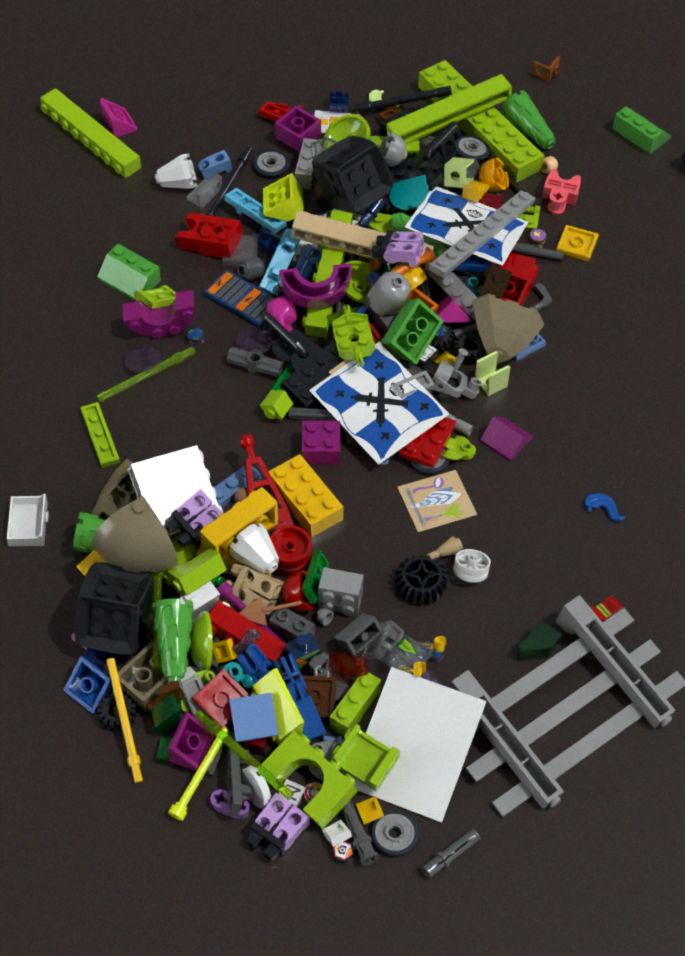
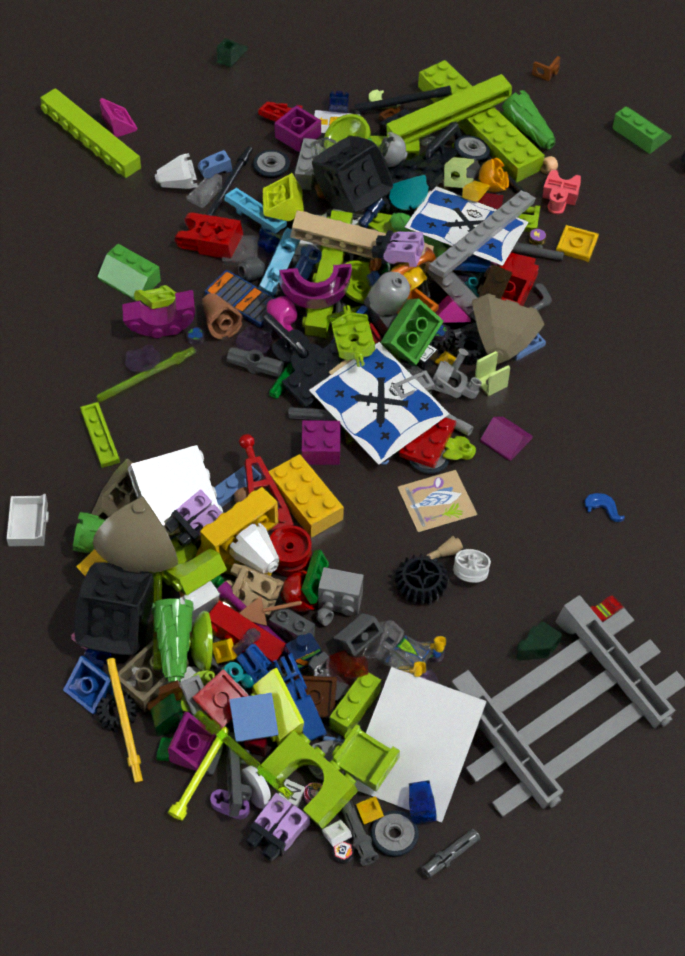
(221, 316): none -> nougat cone
(229, 52): none -> clear green slope
(276, 404): lime brick -> none
(422, 802): none -> clear blue hand

